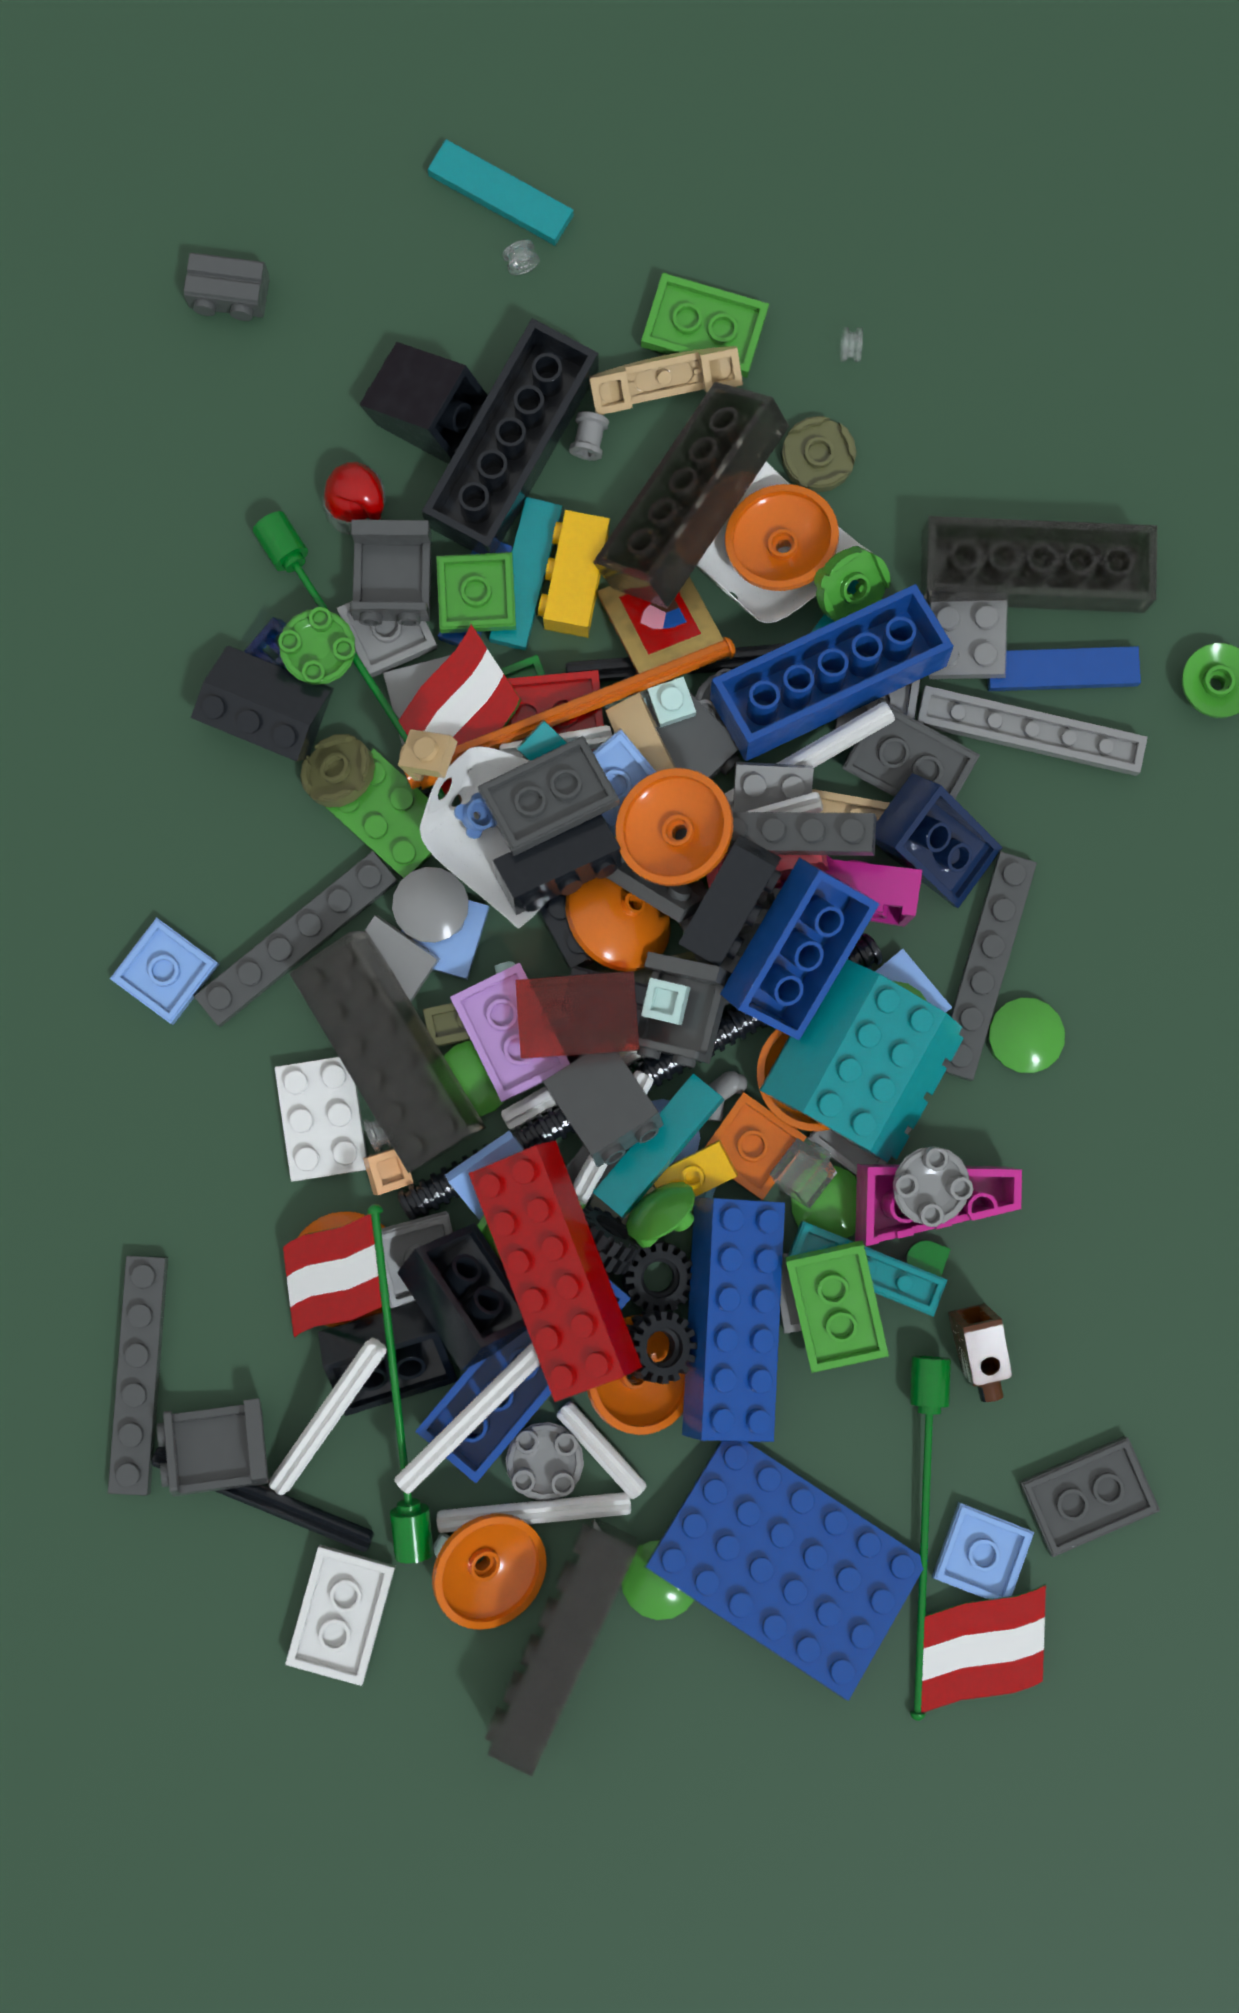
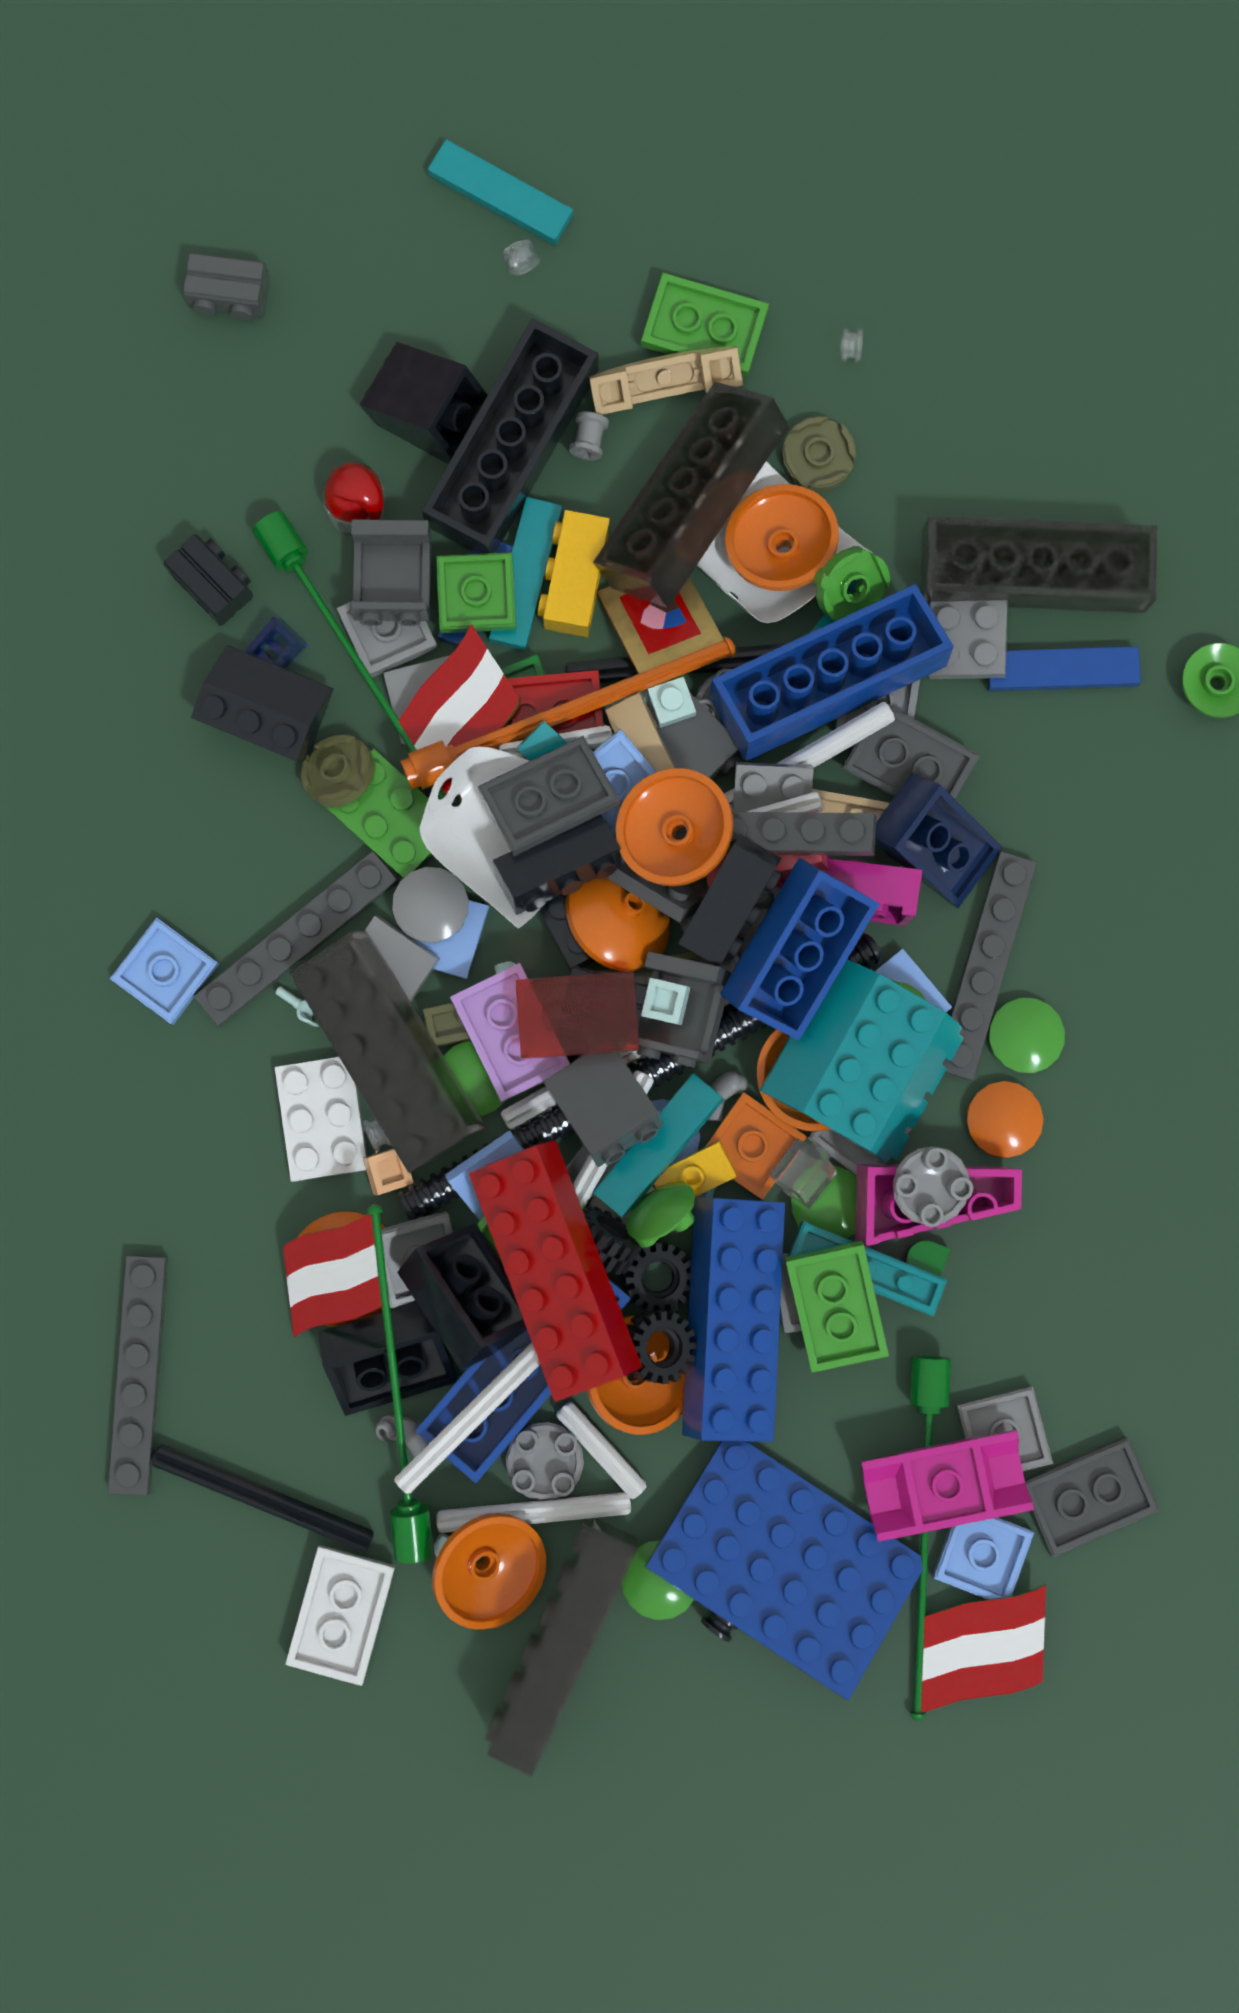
(208, 579): none -> black brick
(213, 1449): dark grey panel -> none
(303, 1010): none -> light aqua hand
(317, 646): bright green dish -> none
(327, 1416): white axle -> none
(387, 1430): none -> light grey arm
(426, 754): tan bracket -> none
(466, 812): medium blue plate -> none
(718, 1626): none -> black bush
(945, 1485): none -> dark pink piece
(981, 1349): reddish brown torso -> none
(1004, 1119): none -> orange dish
(1005, 1413): none -> light grey tile
(1032, 730): light grey plate -> none

